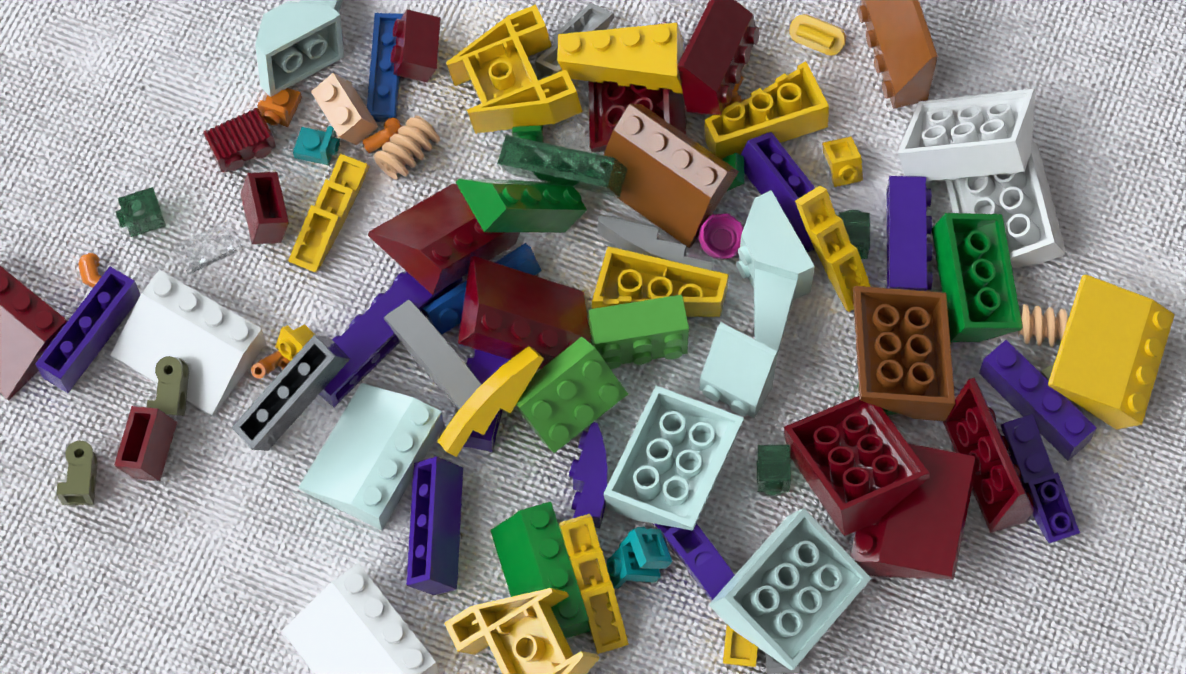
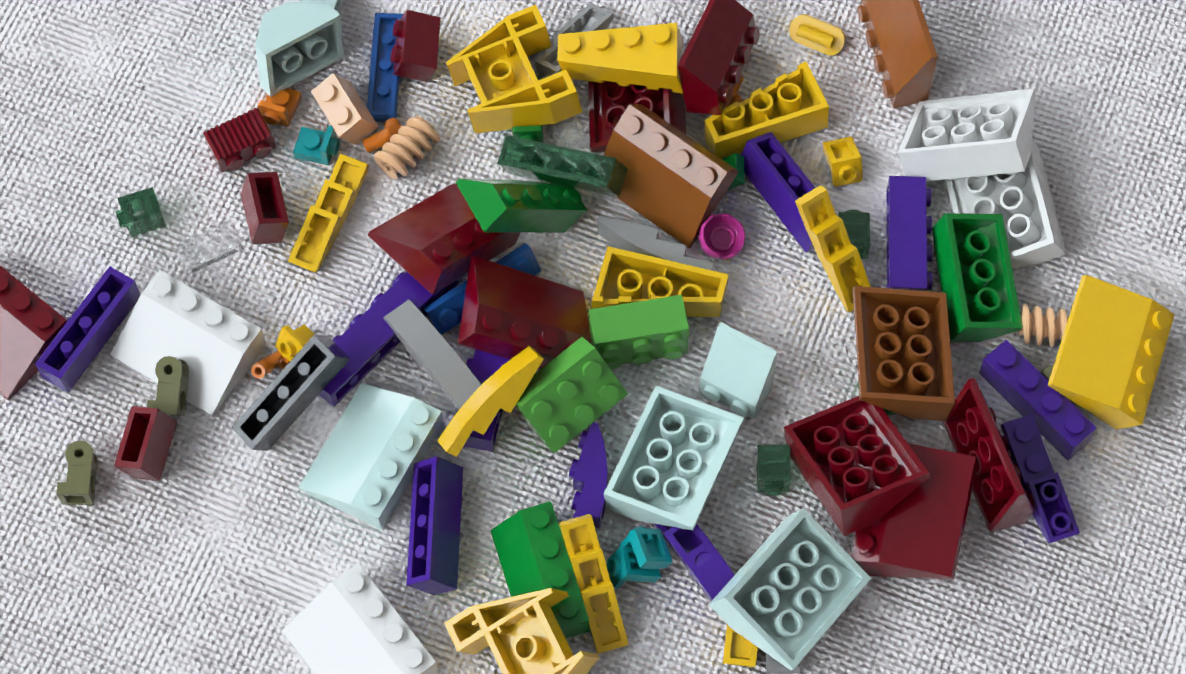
(88, 269): orange arm -> none
(775, 267): light aqua slope -> none

